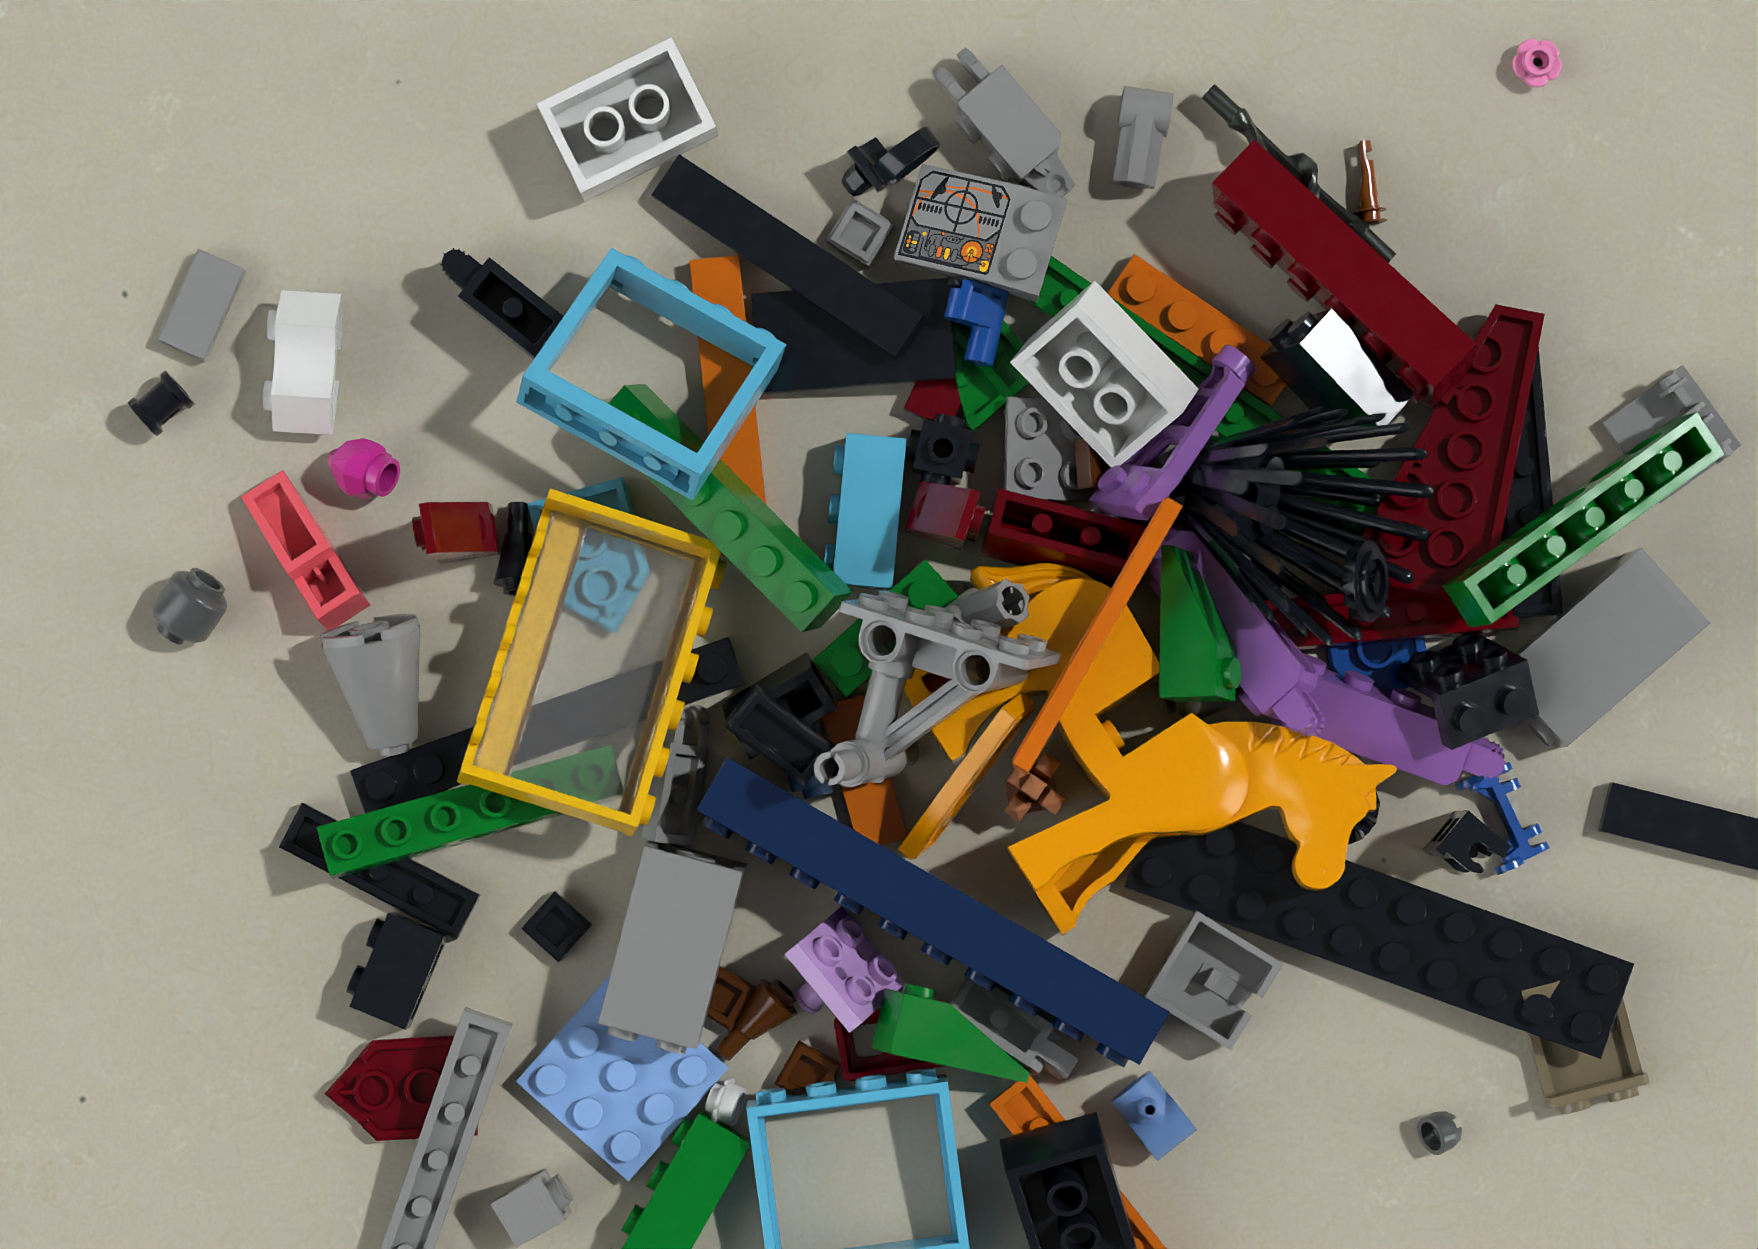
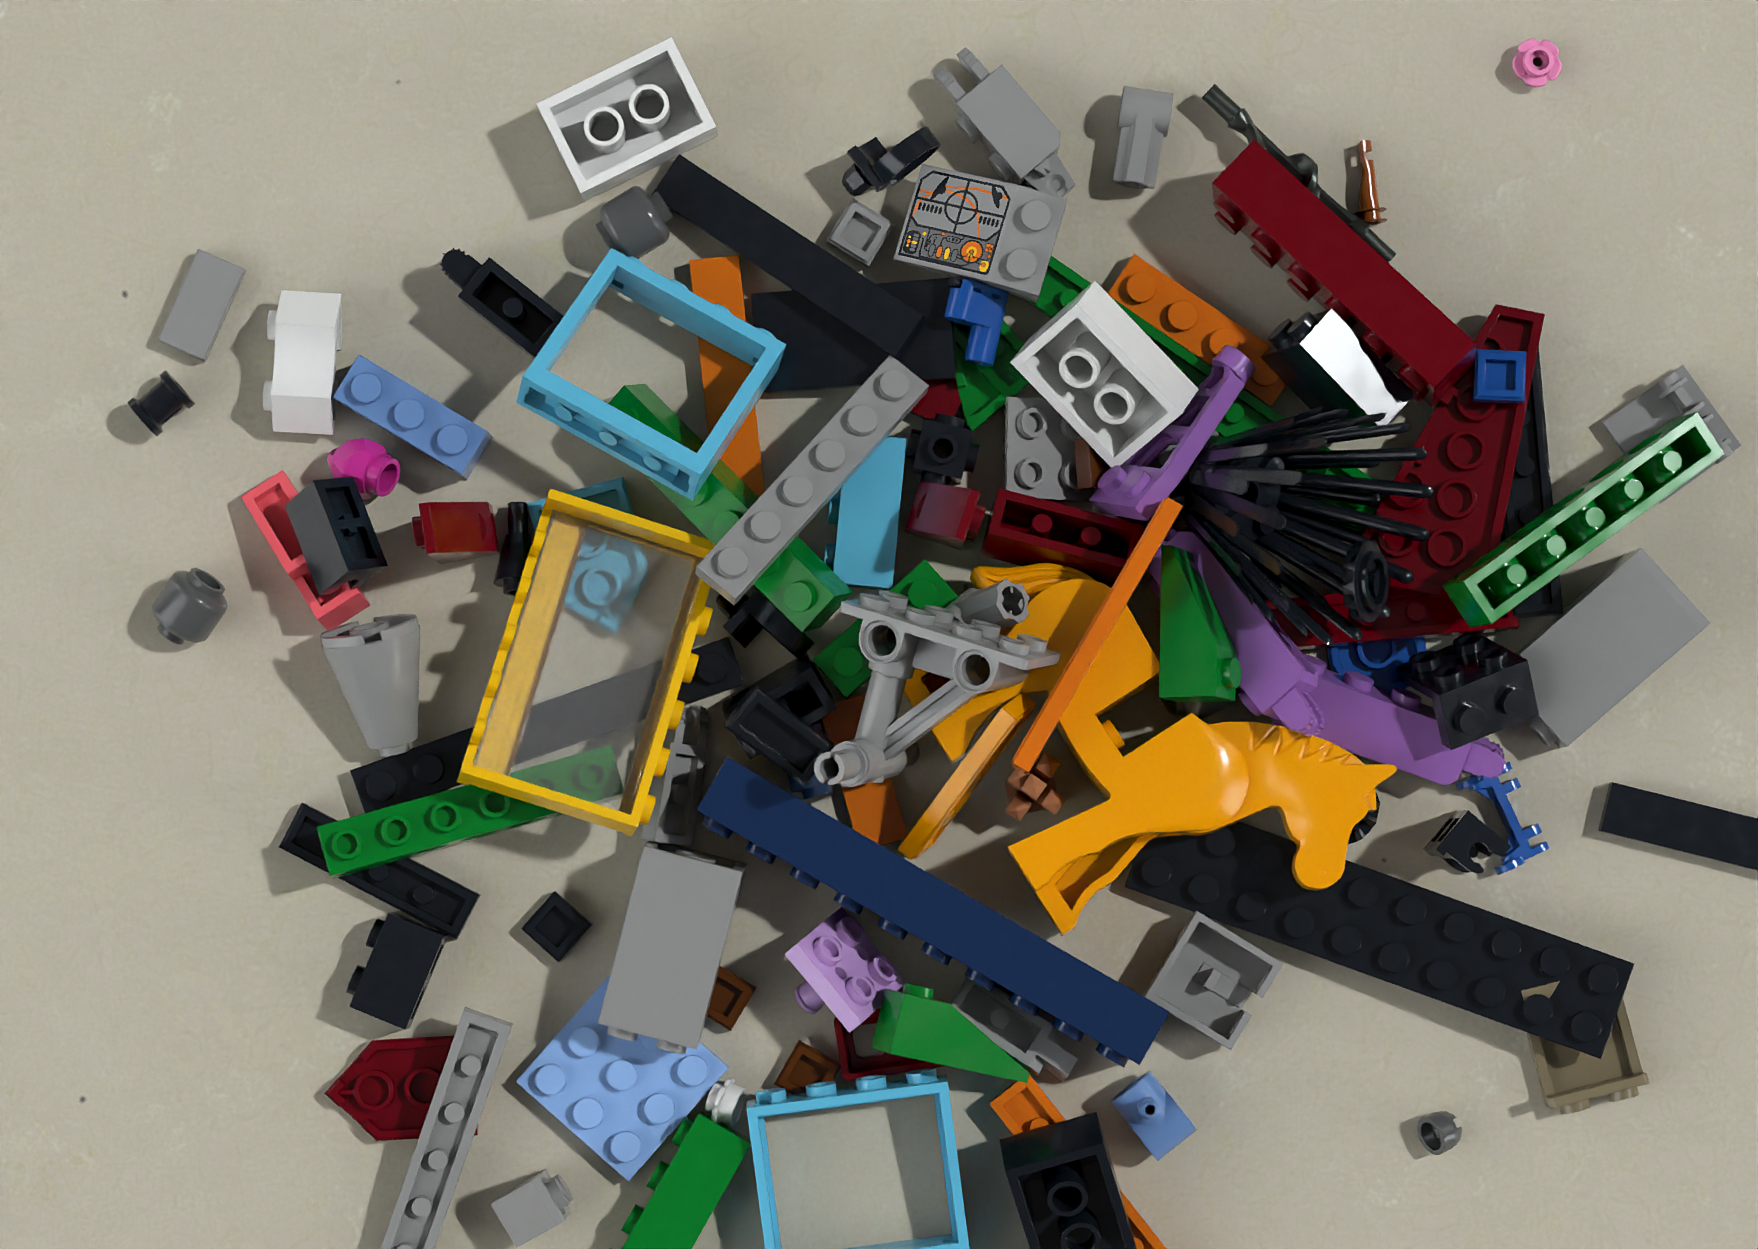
(335, 534): none -> black hinge
(413, 416): none -> medium blue brick
(634, 222): none -> dark grey head
(755, 613): none -> black piece
(765, 1010): reddish brown cone -> none
(811, 480): none -> light grey plate
(1499, 376): none -> blue tile

